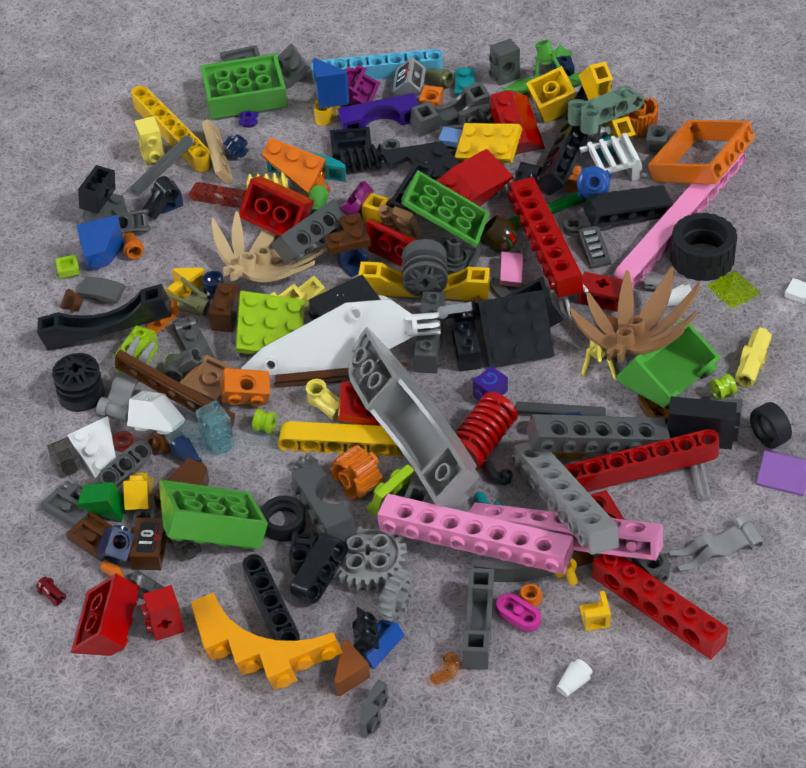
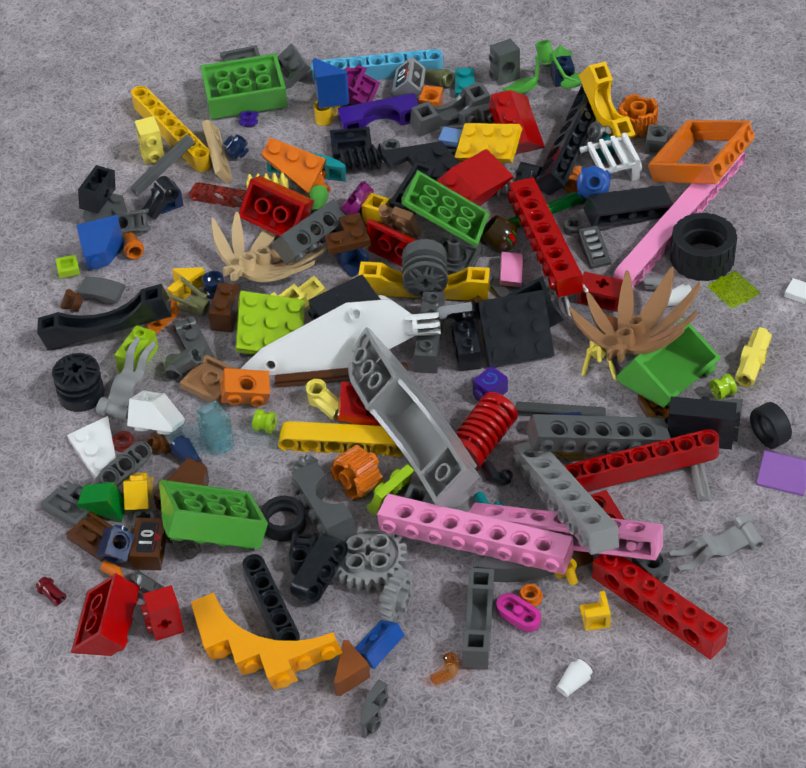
(64, 457): clear smoke brick -> none
(162, 383): reddish brown tile -> none
(365, 631): black hinge -> none
(551, 93): yellow slope -> none
(603, 109): sand green piece -> none

